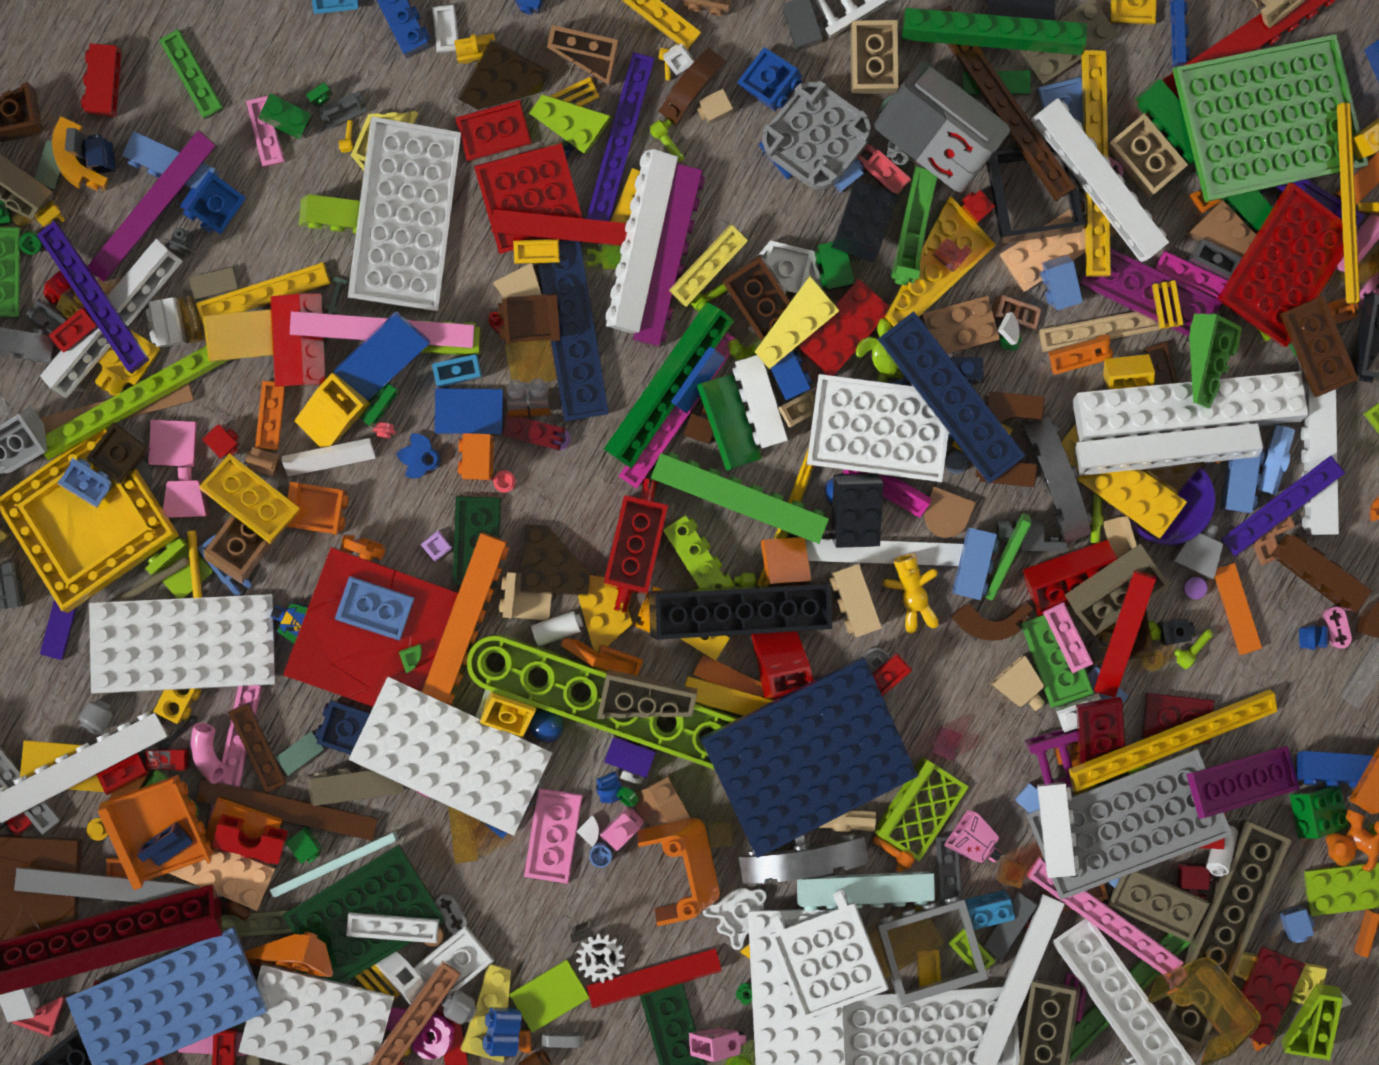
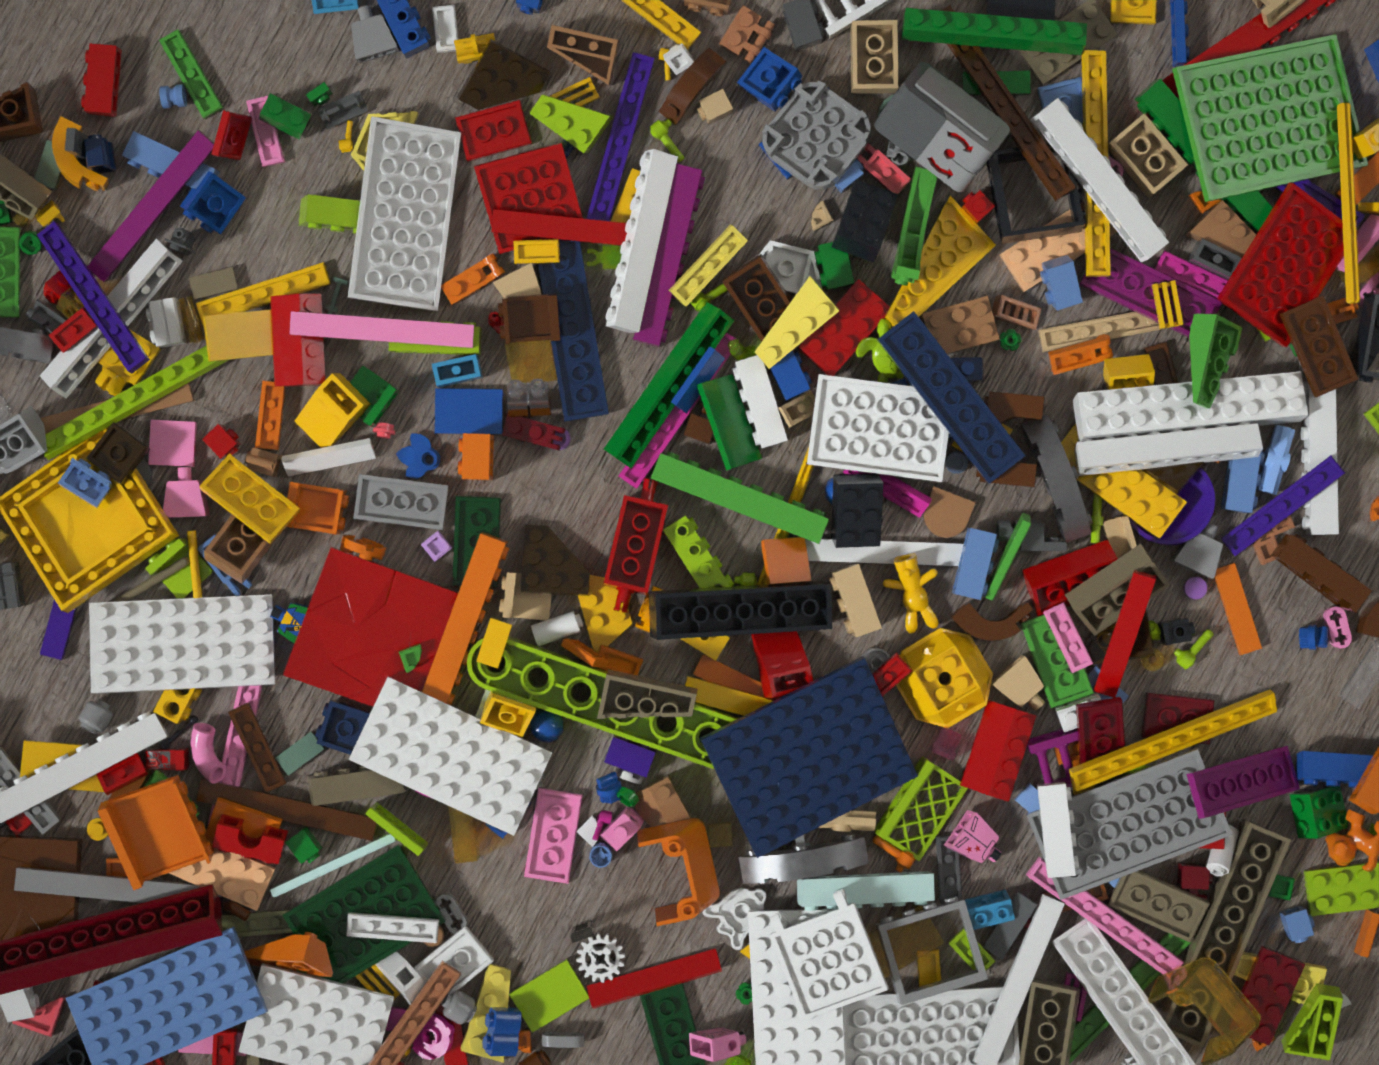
(165, 844): dark blue panel -> none
(173, 96): none -> medium blue wheel
(231, 135): none -> red tile
(372, 36): none -> light grey torso
(374, 608): medium blue tile -> none
(382, 356): blue tile -> none
(397, 828): none -> lime tile
(401, 502): none -> light grey plate
(472, 279): none -> orange plate
(494, 643): none -> yellow tile
(504, 481): coral plate -> none
(603, 817): none -> dark pink hand
(740, 31): none -> nougat plate
(820, 216): none -> tan tile
(951, 255): clear pink panel -> none
(968, 683): none -> yellow piece
(998, 750): none -> red slope
(1010, 328): white tile -> none
(1011, 872): clear orange brick -> none
(1282, 887): none -> green tile

